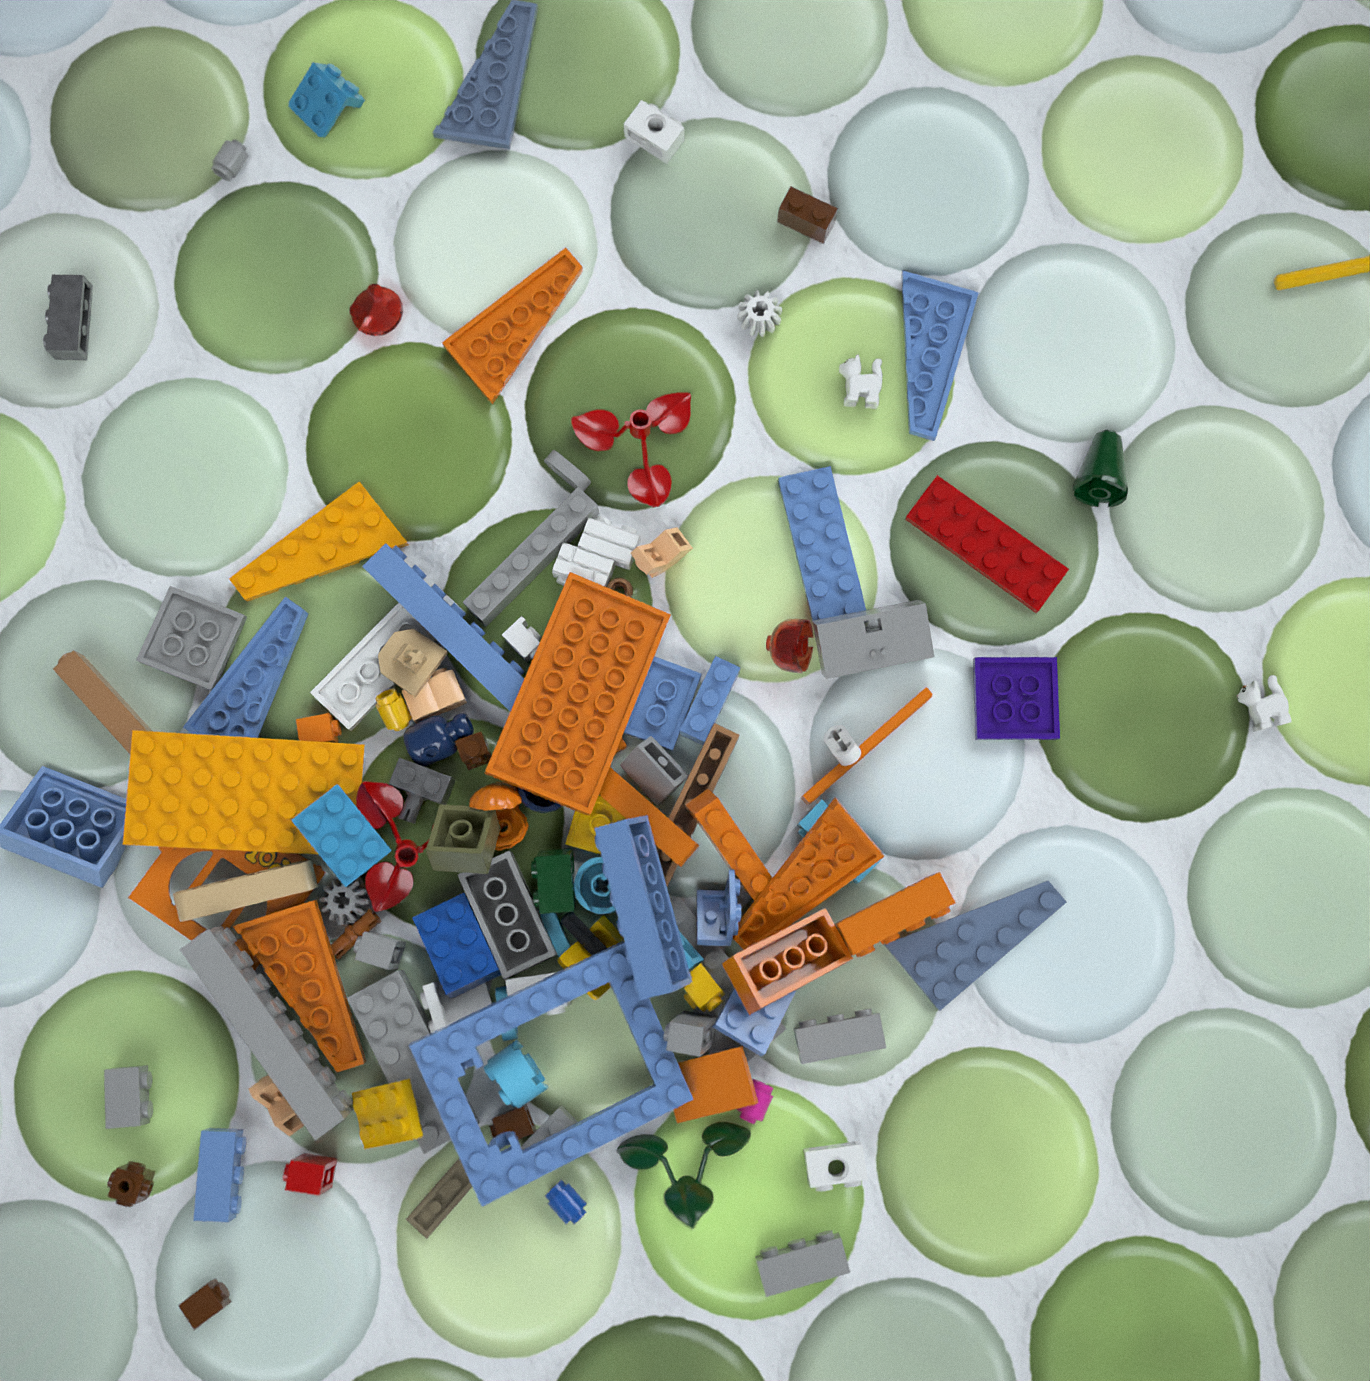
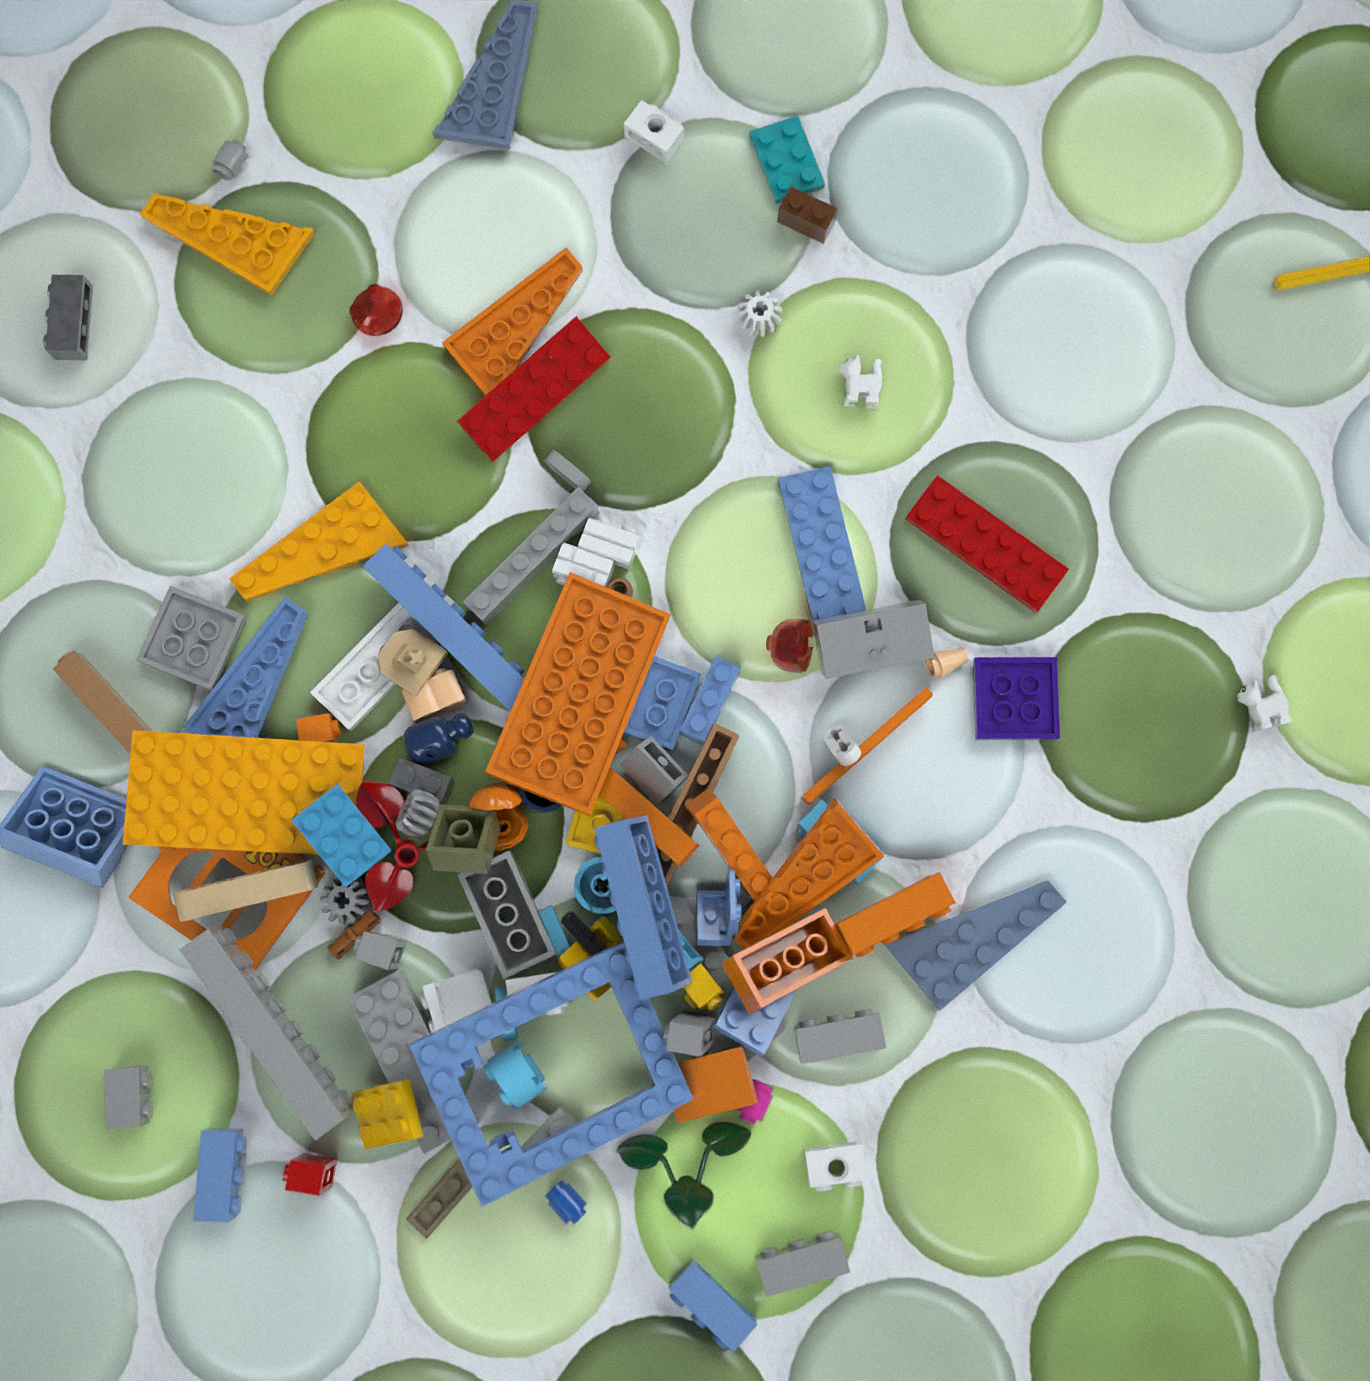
(140, 1184): reddish brown brick -> none
(205, 1303): reddish brown brick -> none
(239, 242): none -> light orange wing
(279, 1109): light nougat brick -> none
(304, 970): orange wing -> none
(323, 97): dark azure bracket -> none
(393, 710): yellow brick -> none
(417, 814): none -> light grey gear
(456, 946): blue brick -> none
(474, 750): reddish brown brick -> none
(515, 1120): reddish brown brick -> none
(522, 640): white brick -> none
(533, 389): none -> red plate
(555, 880): dark green brick -> none
(661, 552): light nougat brick -> none
(668, 412): red plant -> none
(712, 1305): none -> medium blue brick
(786, 158): none -> teal plate
(934, 334): medium blue wing -> none
(945, 662): none -> light nougat cone
(1102, 472): dark green cone -> none

